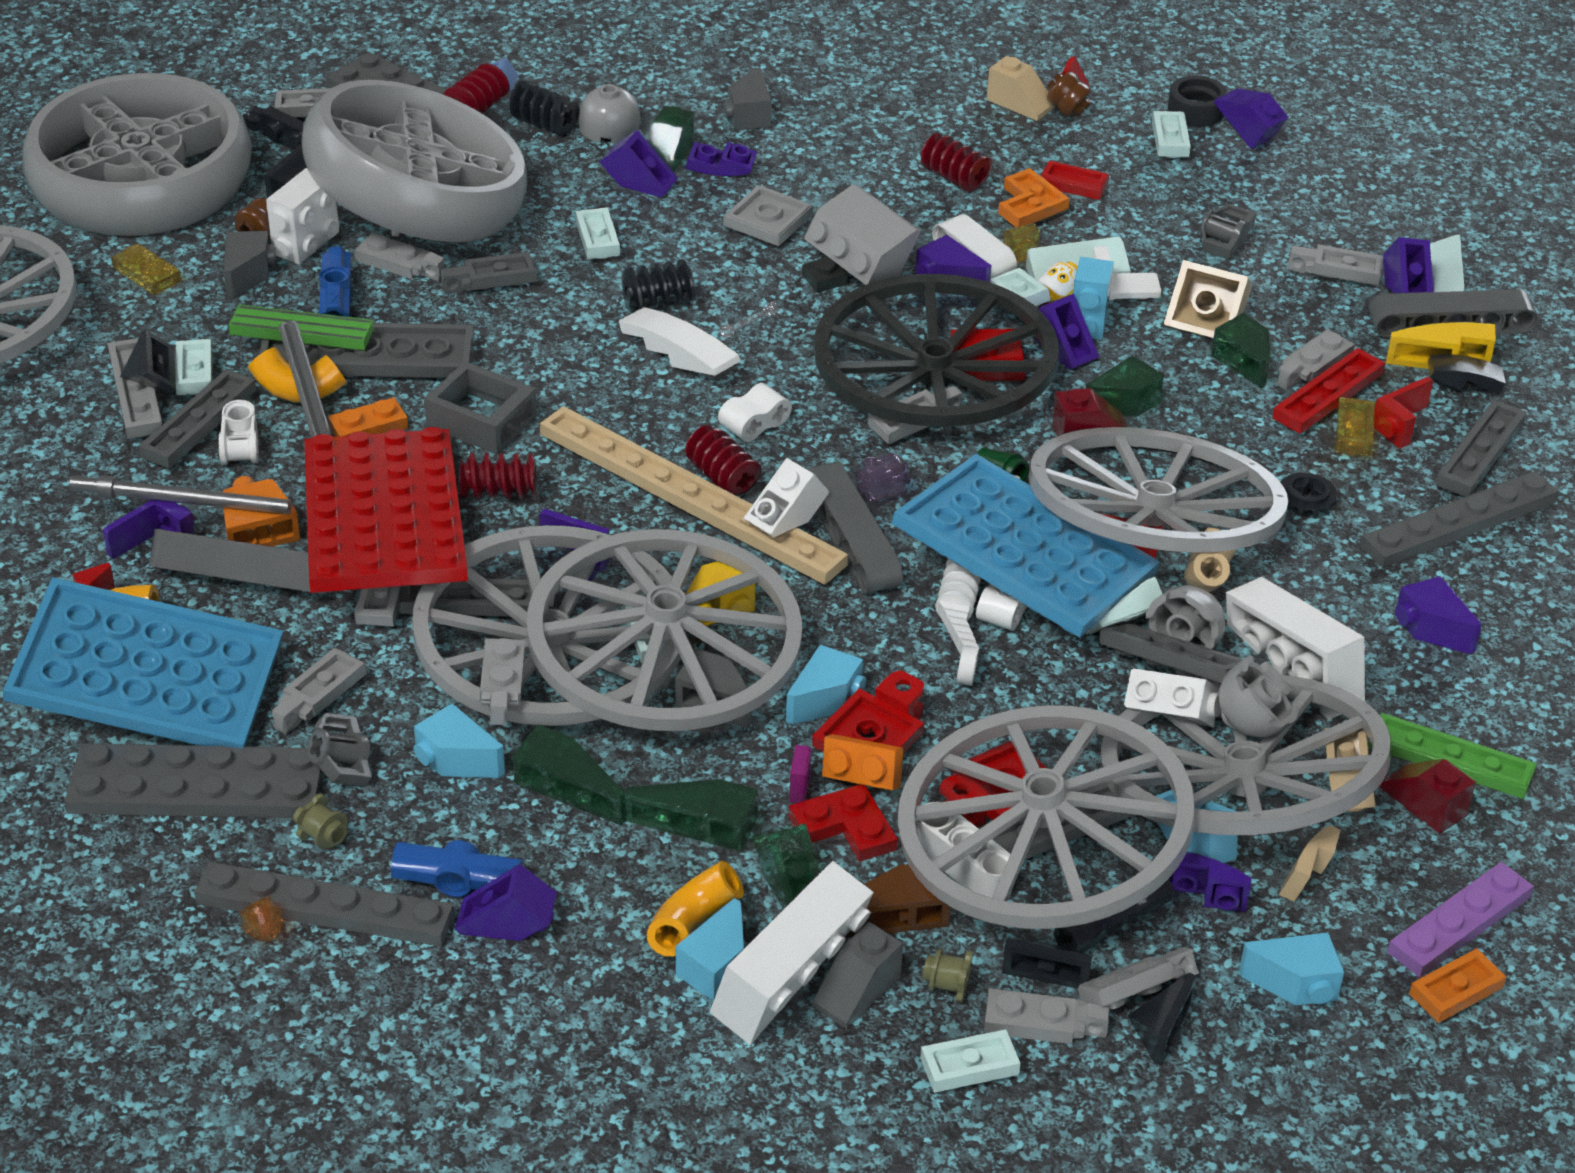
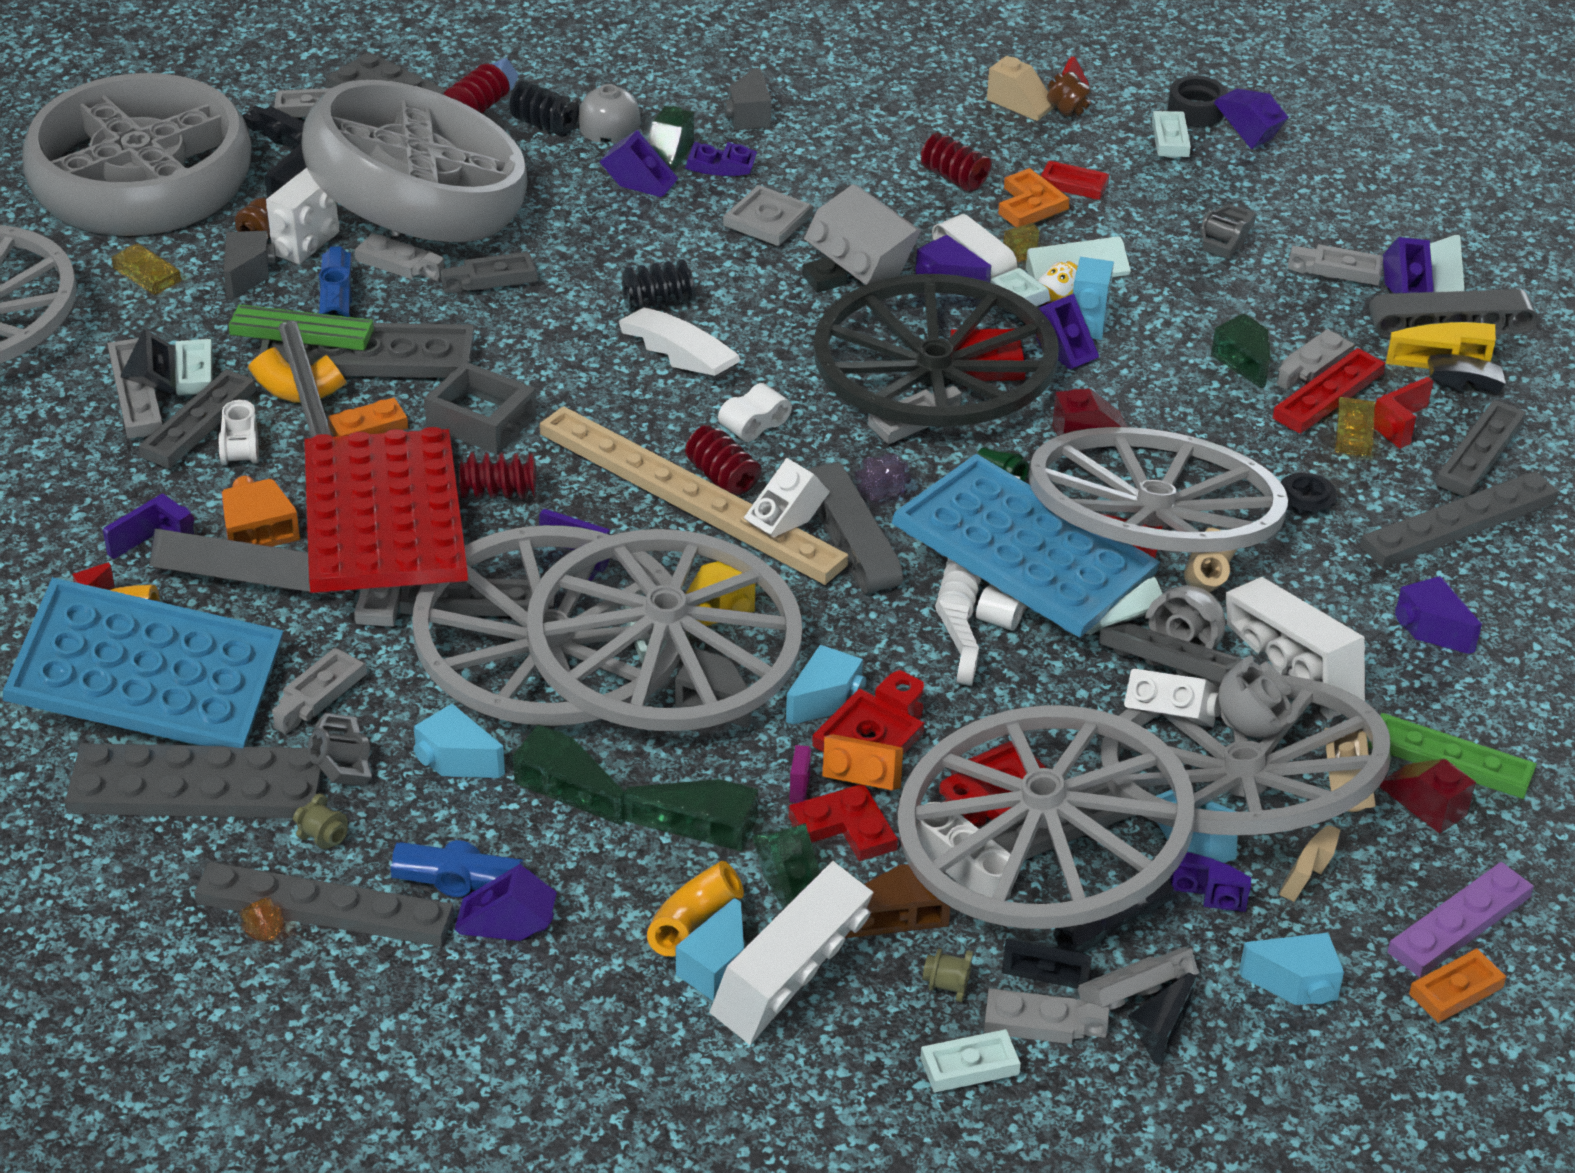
(110, 487): flat silver bar -> none
(502, 676): light grey hinge -> none
(597, 233): light aqua plate -> none
(727, 331): clear hinge -> none
(859, 975): dark grey slope -> none
(1130, 284): white bracket -> none
(1130, 387): clear green slope -> none
(1206, 299): tan slope -> none

